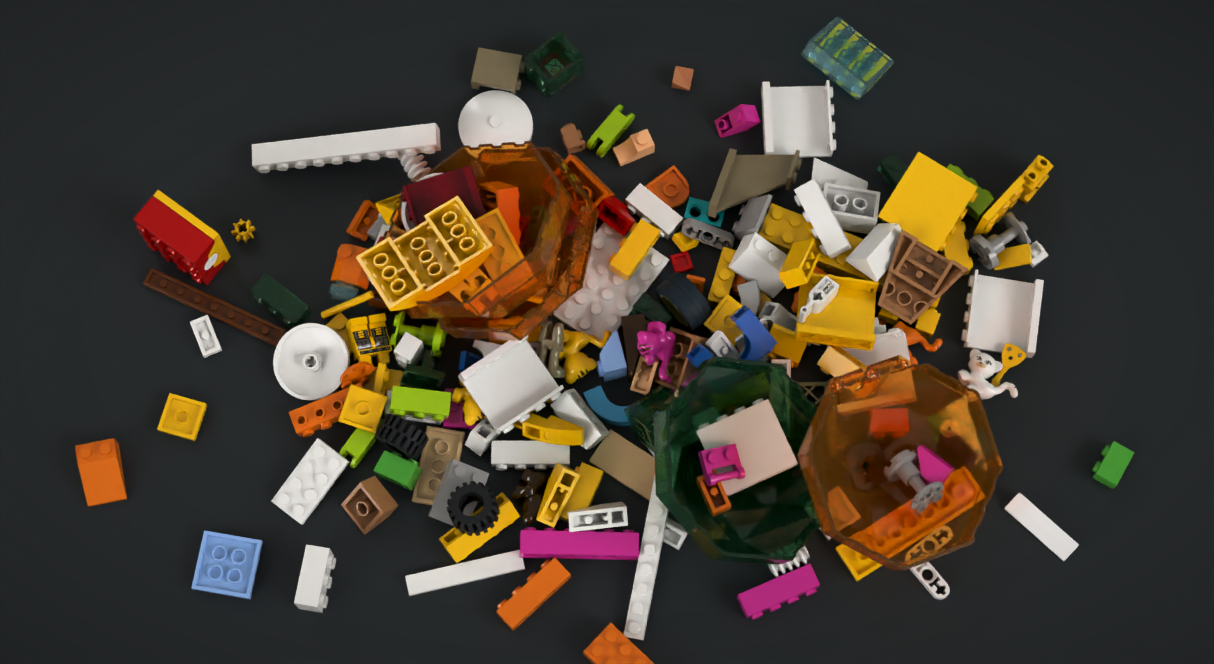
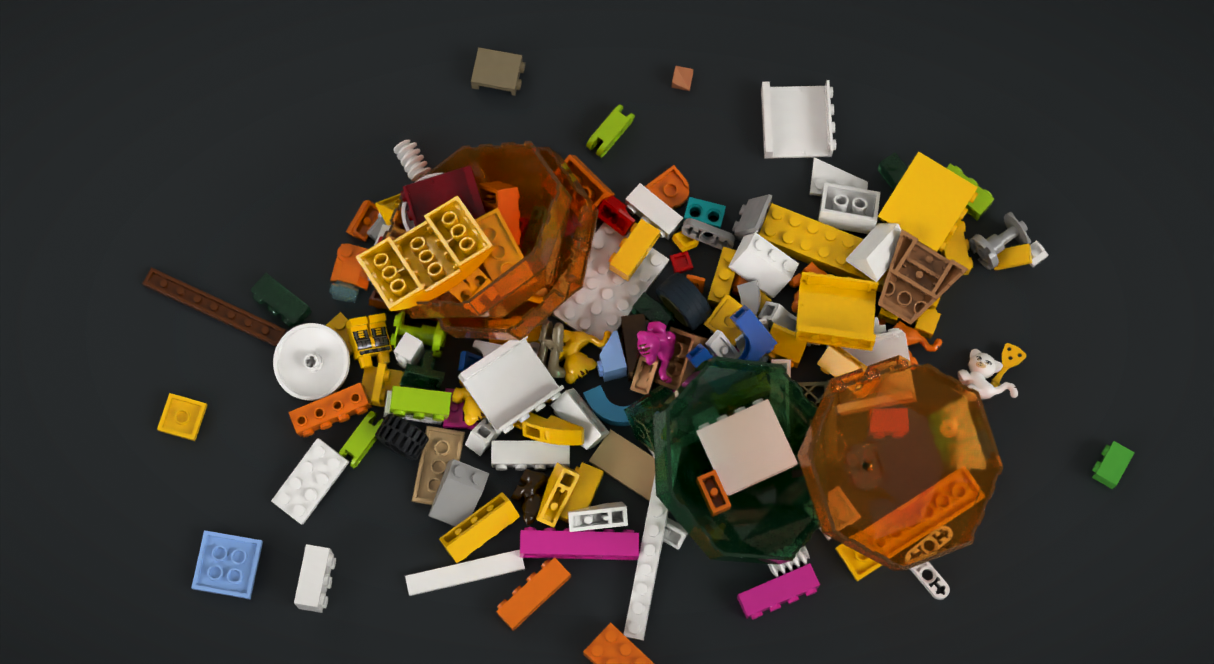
(101, 471): orange slope -> none
(181, 238): red piece -> none
(205, 336): white plate -> none
(244, 226): yellow gear -> none
(346, 147): white brick -> none
(347, 304): yellow bar -> none
(356, 374): orange piece -> none
(363, 408): yellow tile -> none
(369, 504): medium nougat slope -> none
(398, 470): bright green brick -> none
(478, 522): black tyre -> none
(495, 119): white dish -> none
(554, 64): clear green container -> none
(572, 139): medium nougat brick -> none
(634, 147): light nougat arch -> none
(719, 458): dark pink plate -> none
(737, 120): dark pink slope -> none
(751, 176): dark tan piece -> none
(799, 263): yellow brick -> none
(819, 298): white piece -> none
(822, 219): white brick -> none
(847, 57): clear light blue slope -> none
(905, 468): light grey piece -> none
(932, 466): dark pink slope -> none
(1000, 207): yellow plate -> none
(1002, 313): white panel -> none
(1035, 177): yellow hips -> none
(1041, 526): white slope -> none

